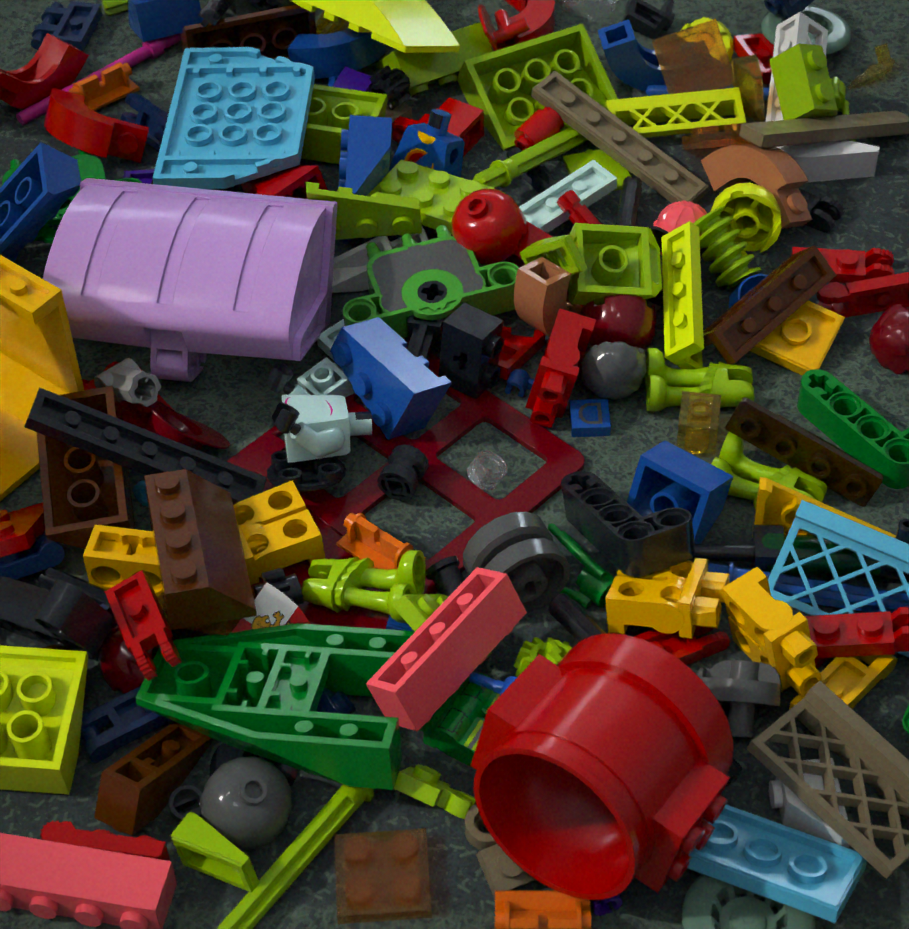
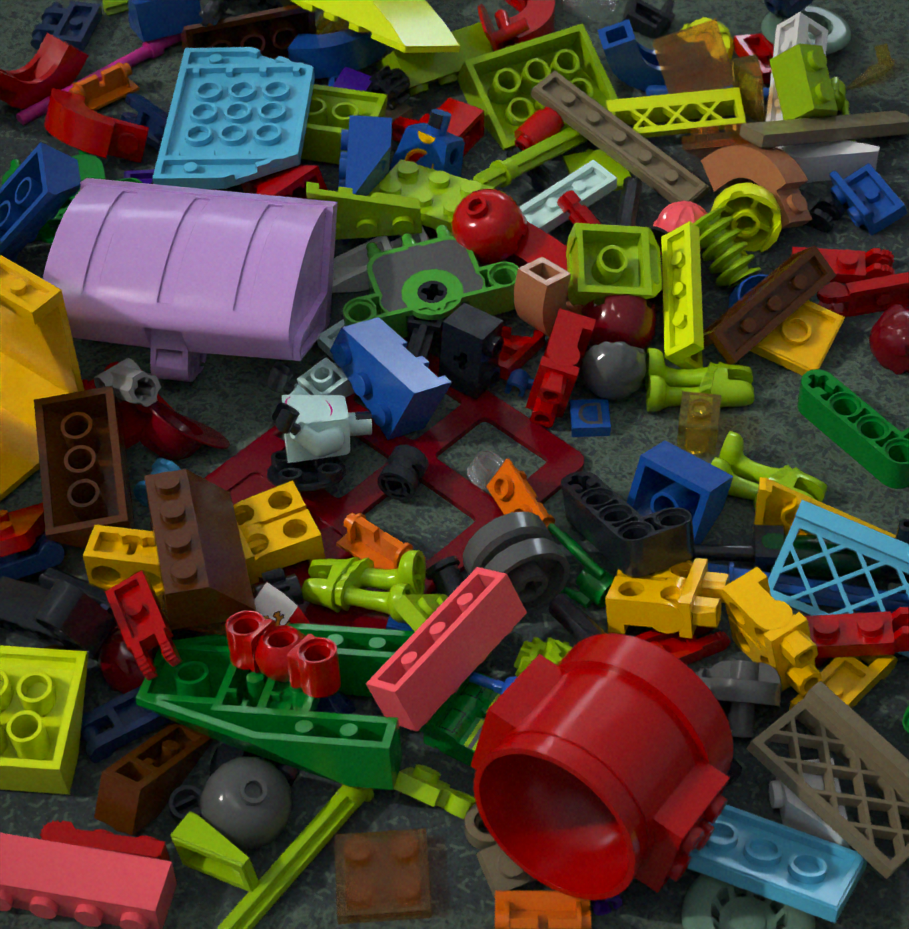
(133, 445): black plate -> none
(283, 653): none -> red piece
(515, 494): none -> orange hinge
(559, 250): lime slope -> none
(805, 451): dark brown bracket -> none
(868, 199): none -> blue bracket

